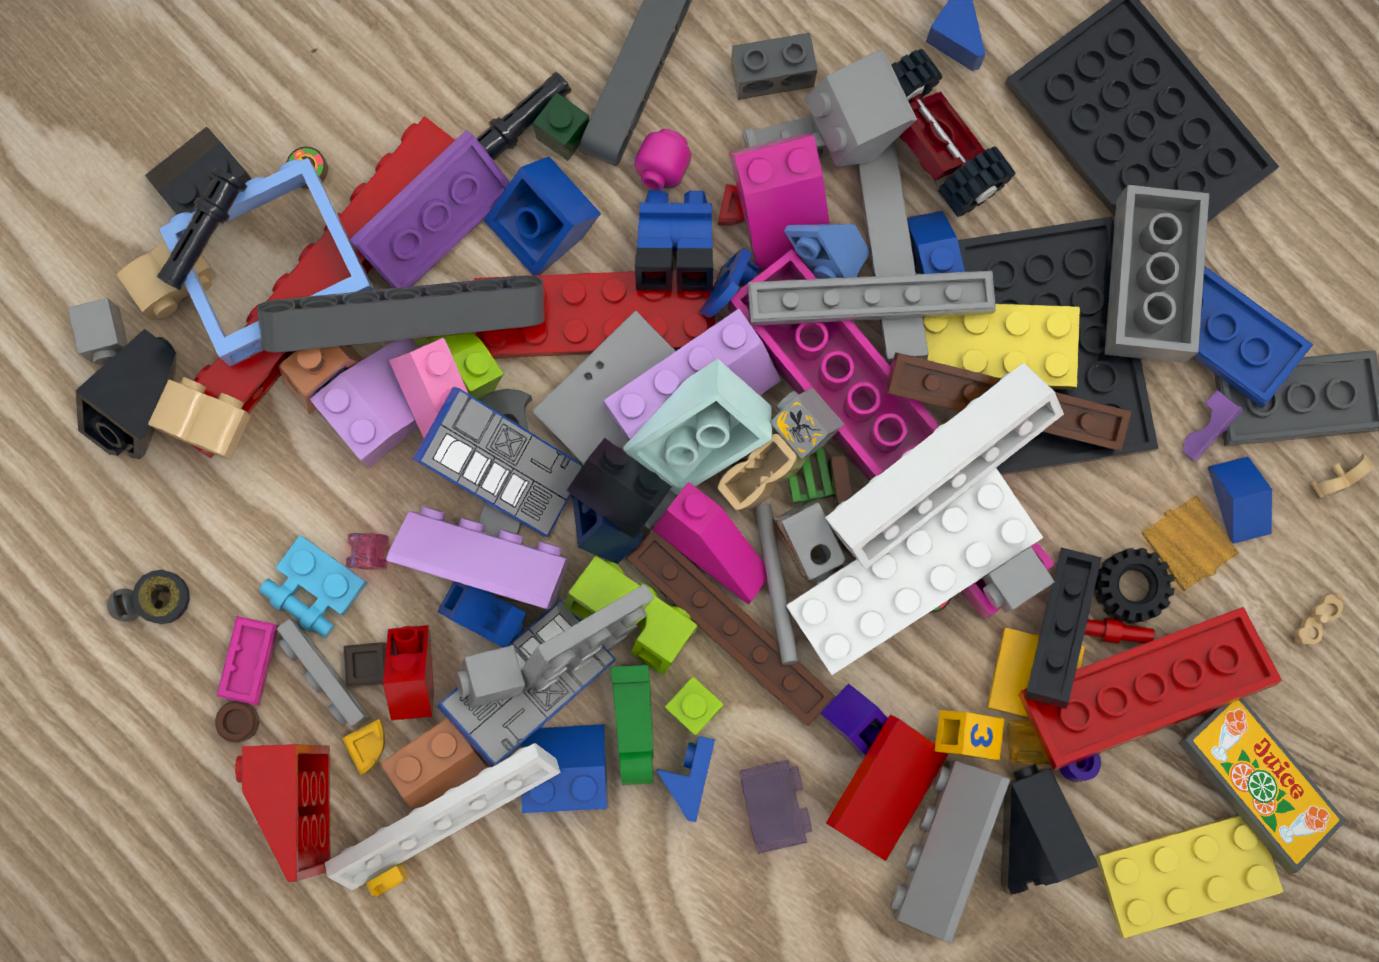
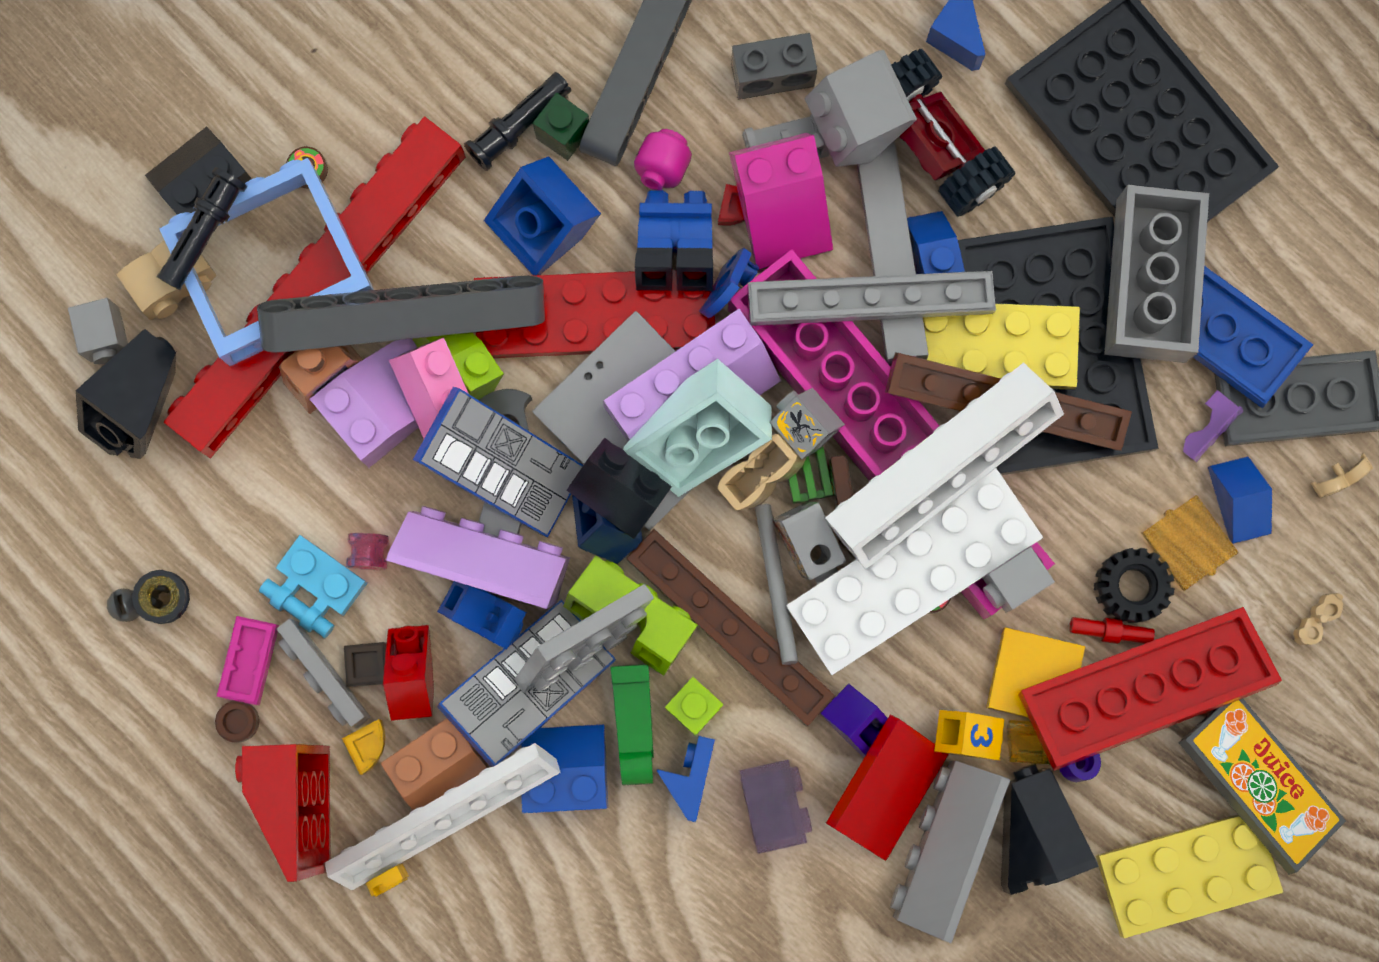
(199, 418): tan brick -> none
(432, 213): medium lavender tile -> none
(490, 676): light grey brick -> none
(712, 542): dark pink slope -> none
(829, 249): medium blue slope -> none
(1063, 628): black plate -> none

